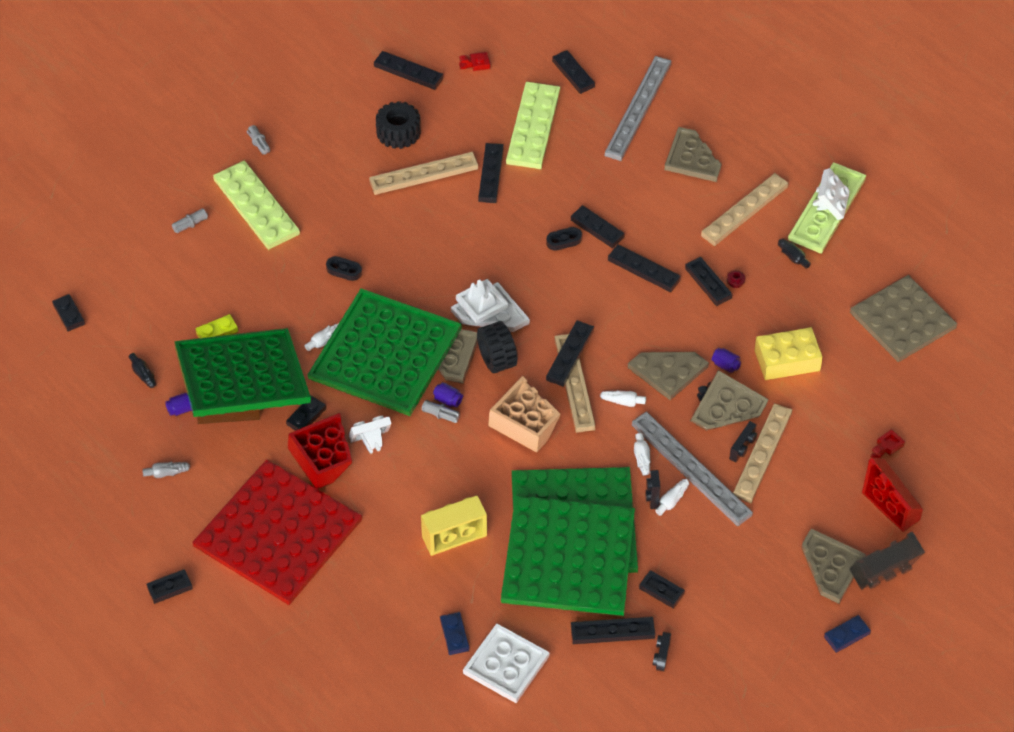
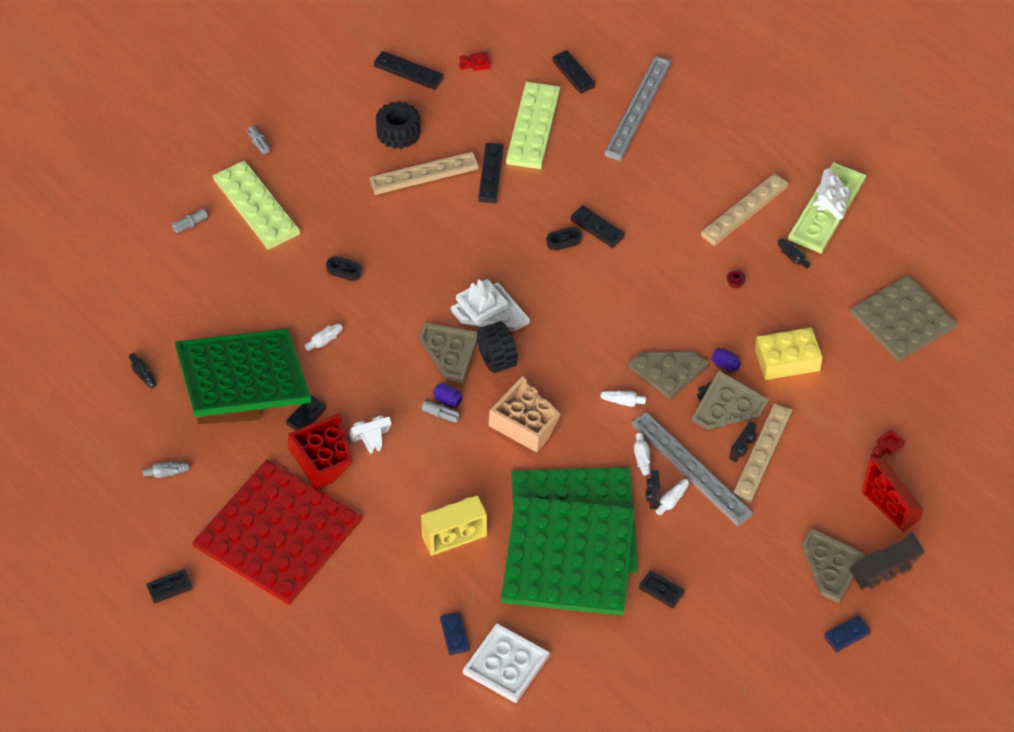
(68, 312): black plate -> none
(178, 404): dark purple brick -> none
(218, 327): neon yellow plate -> none
(385, 352): green plate -> none
(570, 353): black plate -> none
(577, 394): tan plate -> none
(612, 630): black plate -> none
(644, 268): black plate -> none
(663, 643): black plate -> none
(692, 156): dark tan plate -> none
(708, 281): black plate -> none

